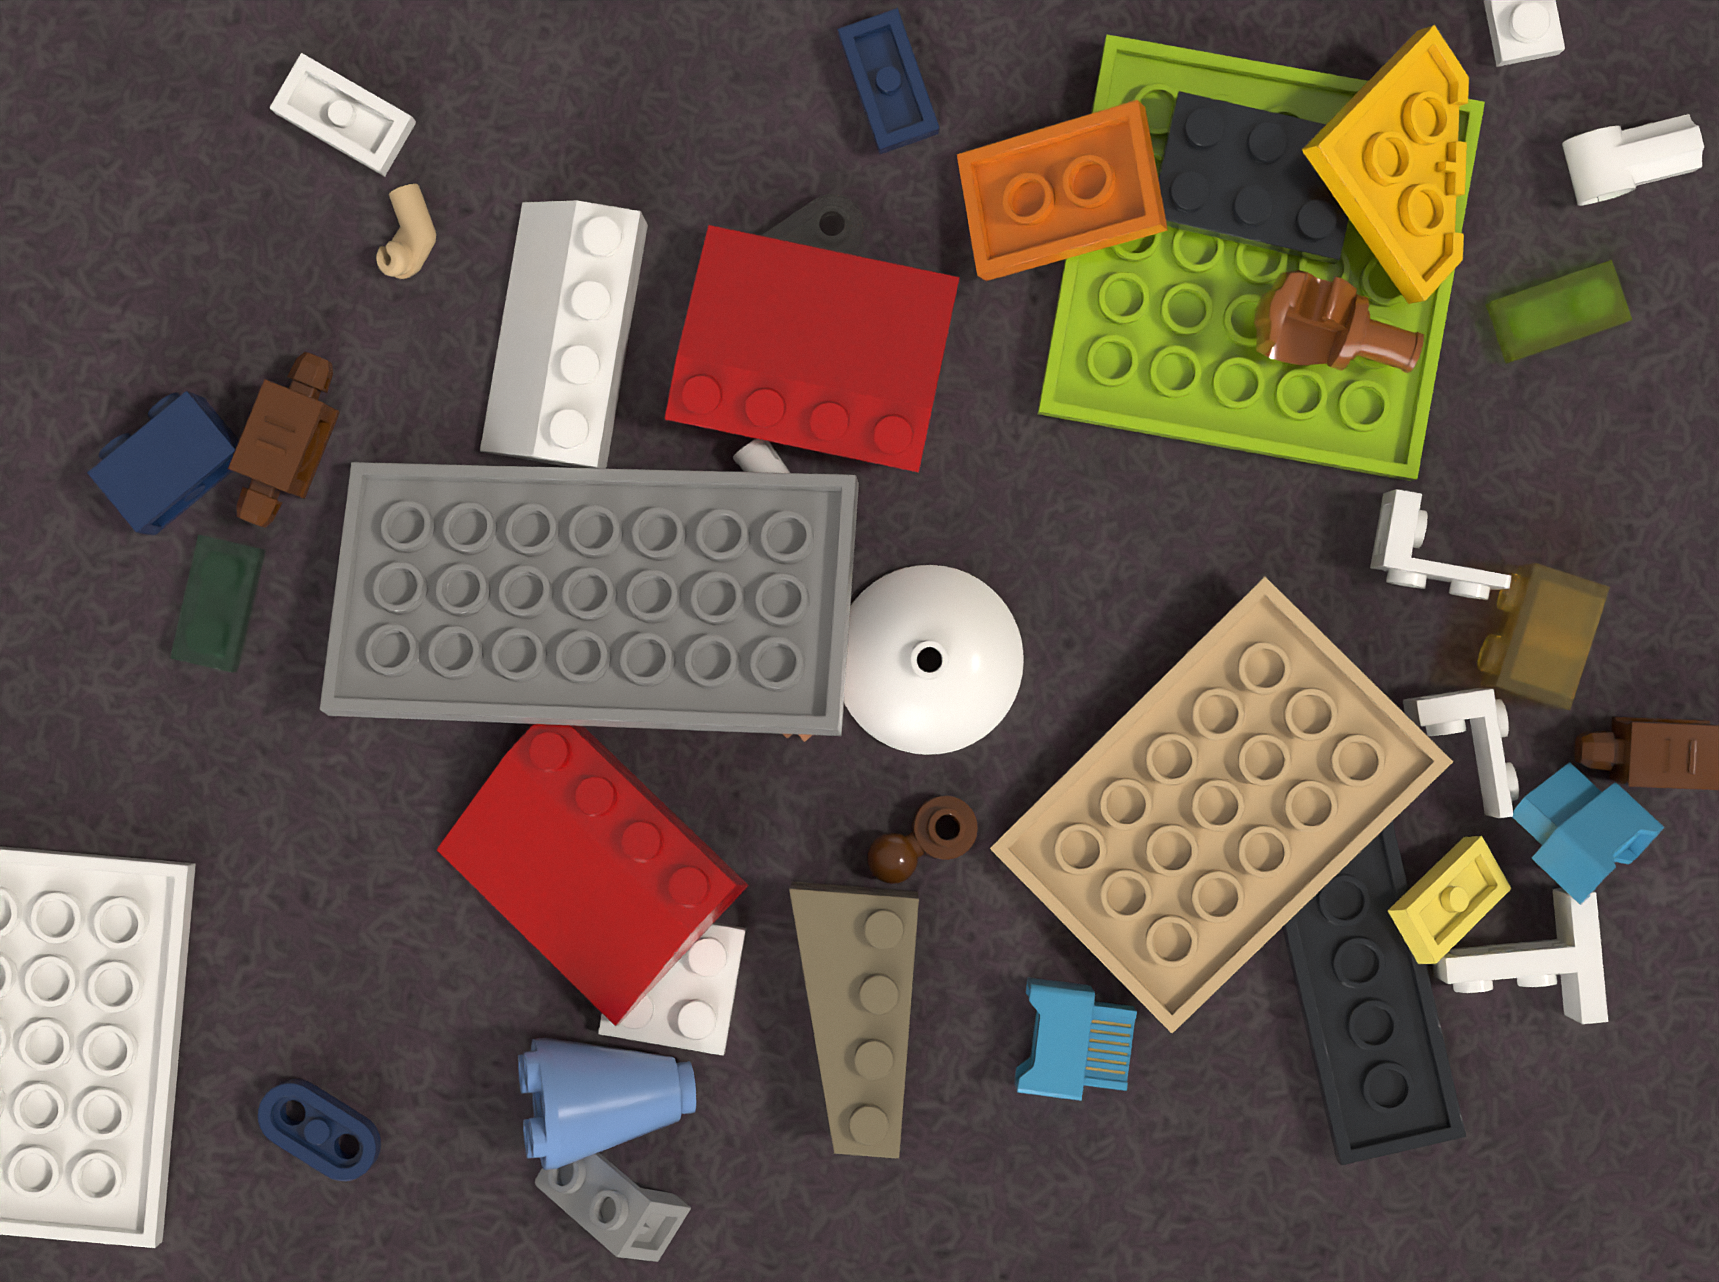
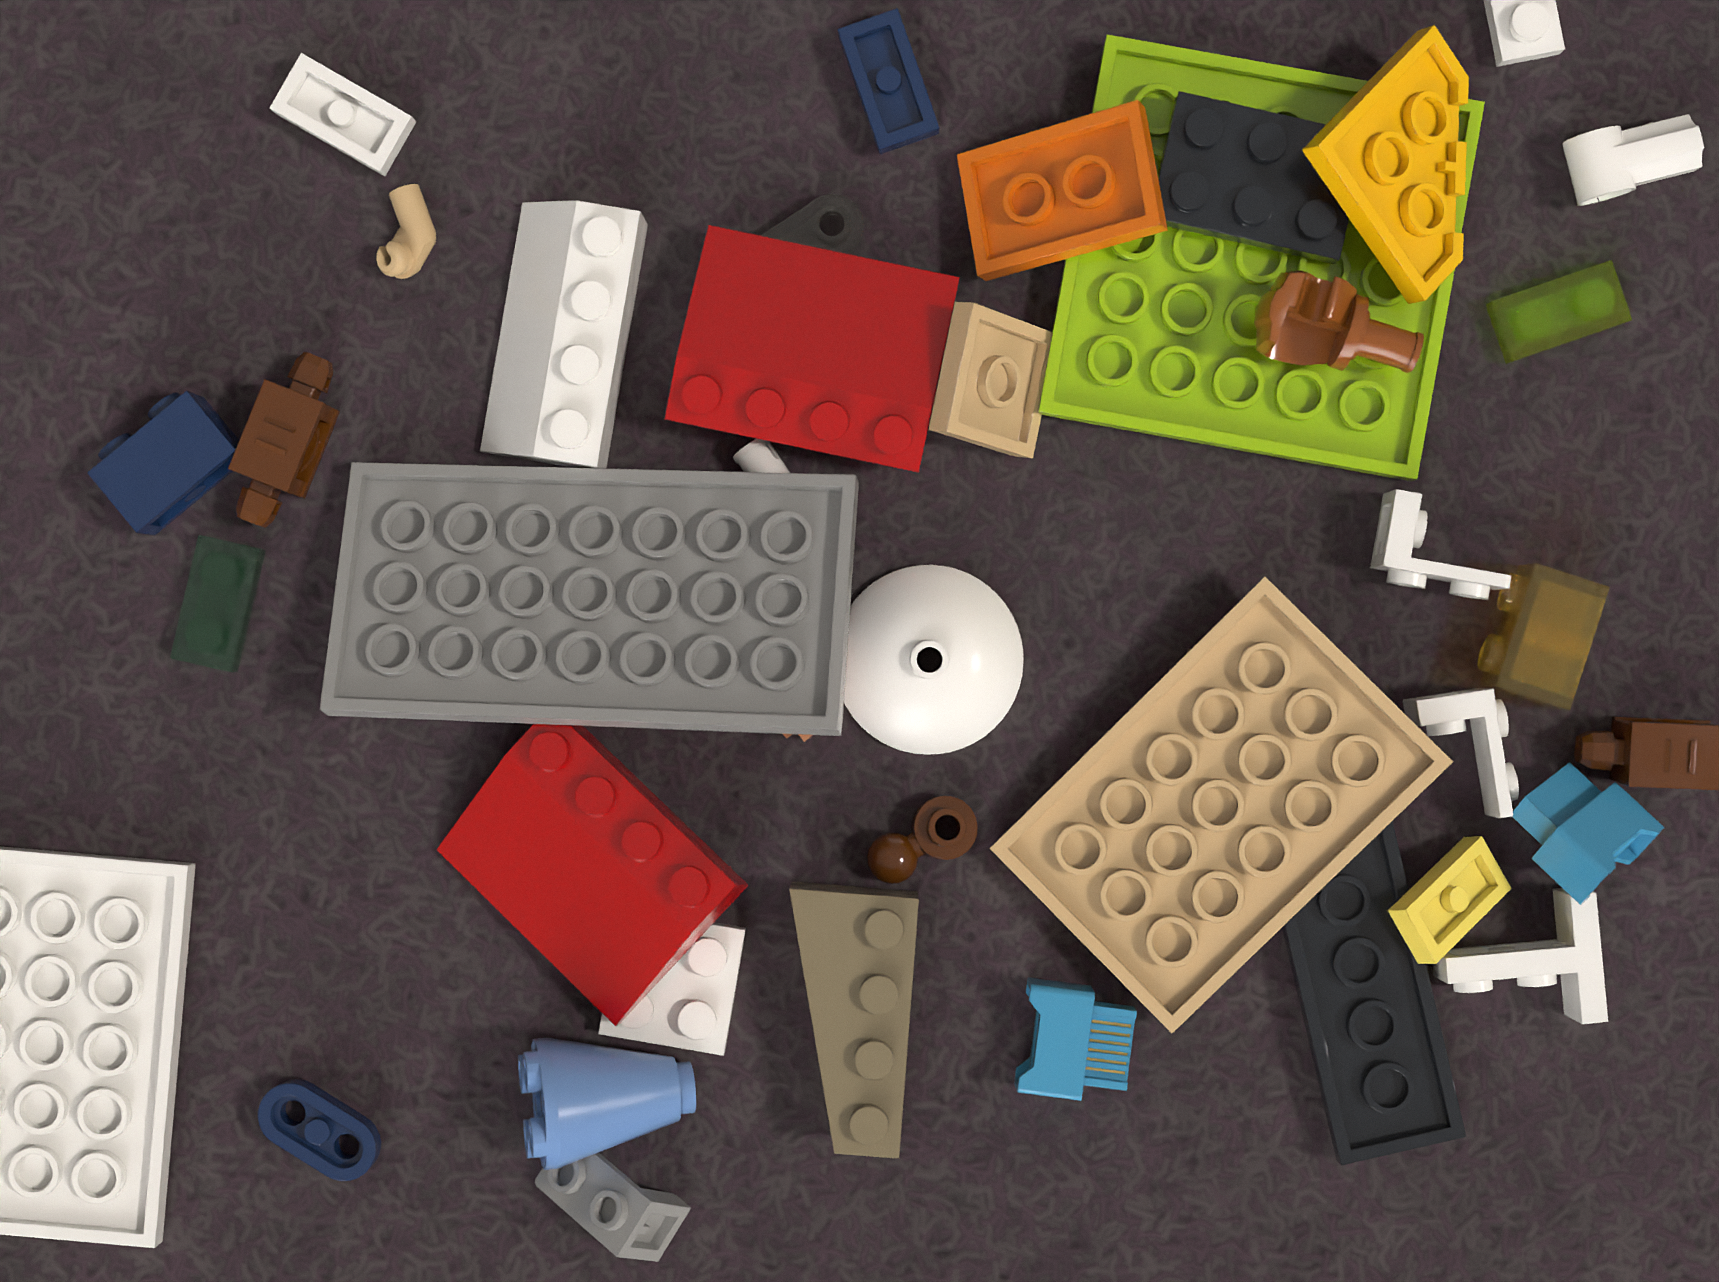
(991, 380): none -> tan plate

